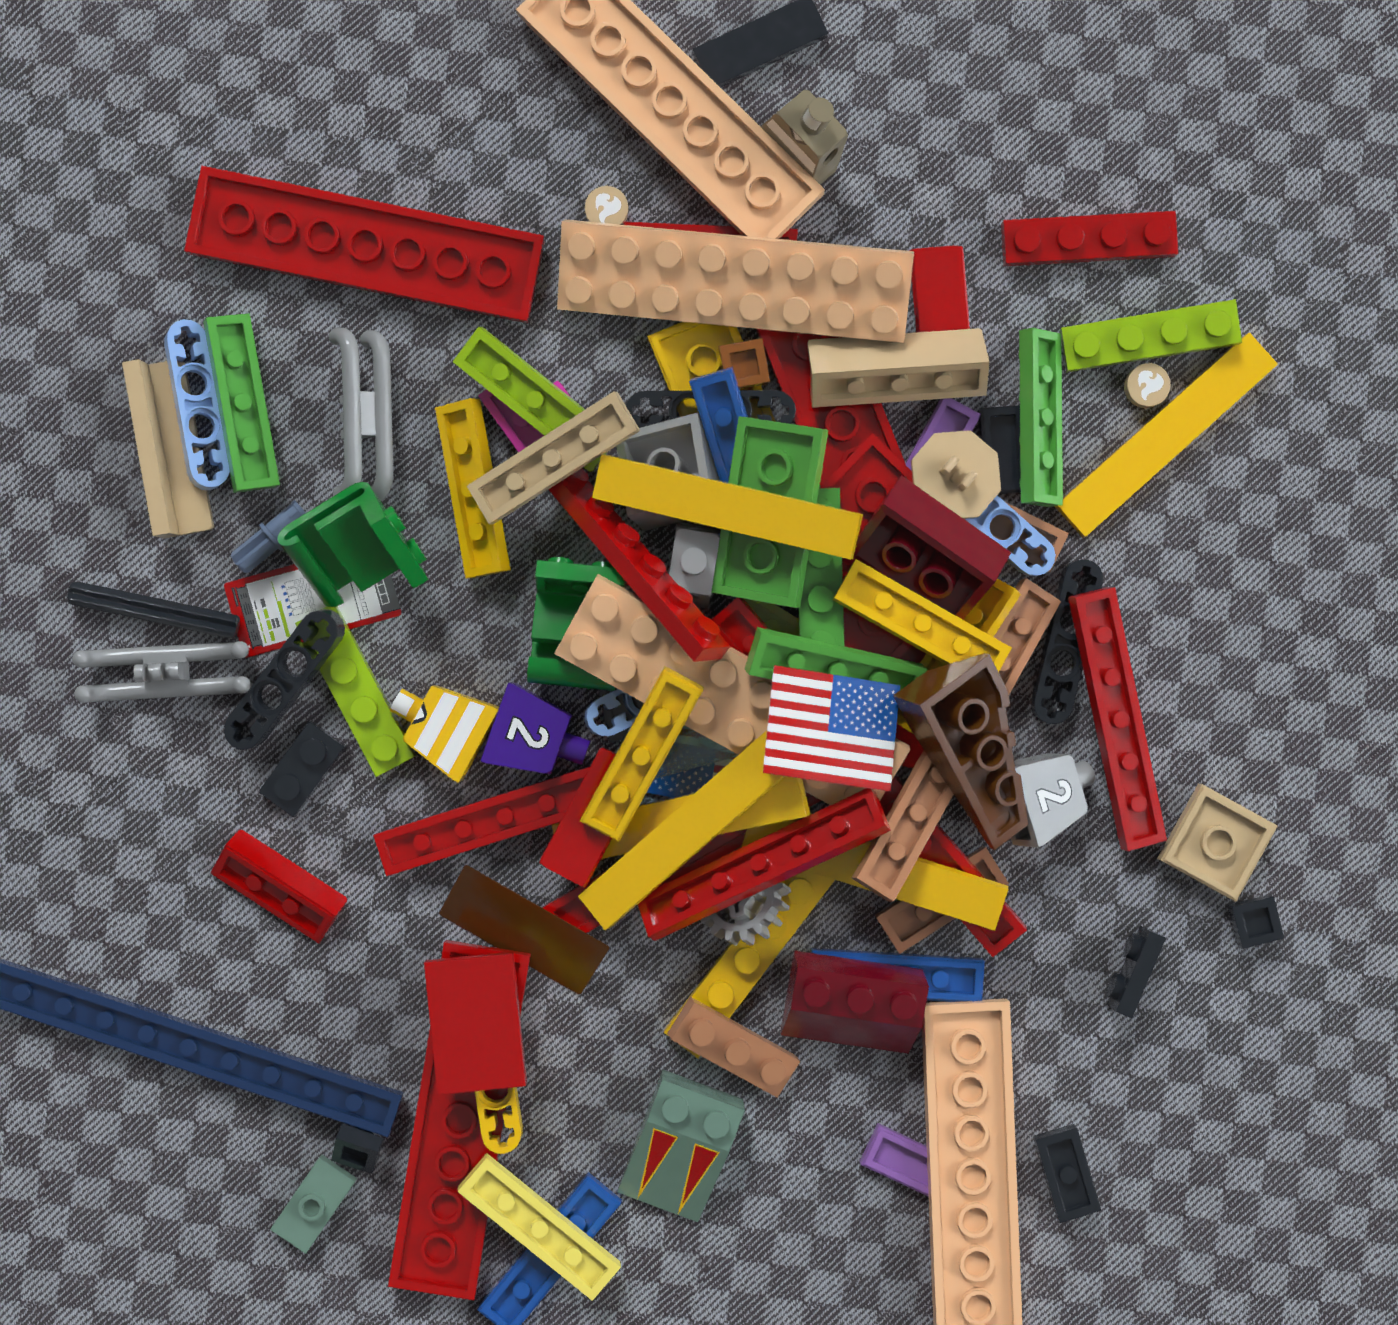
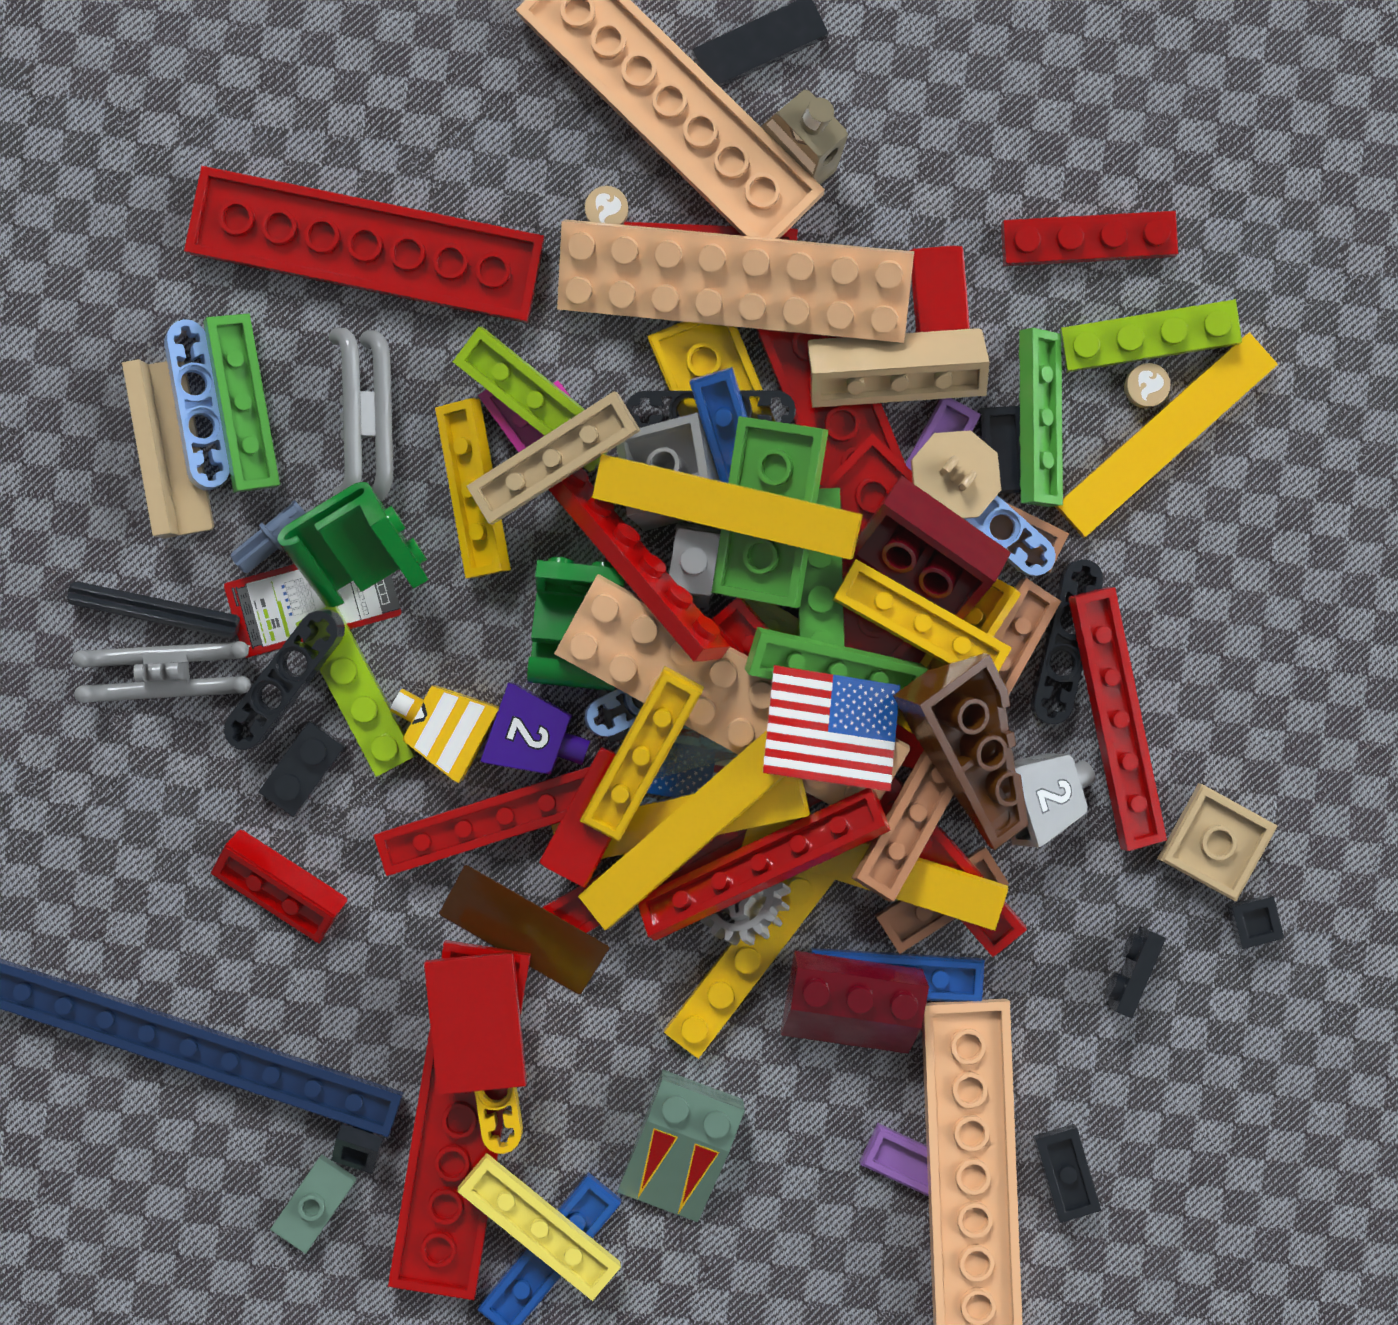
(733, 1047): nougat plate -> none
(747, 362): dark orange plate -> none

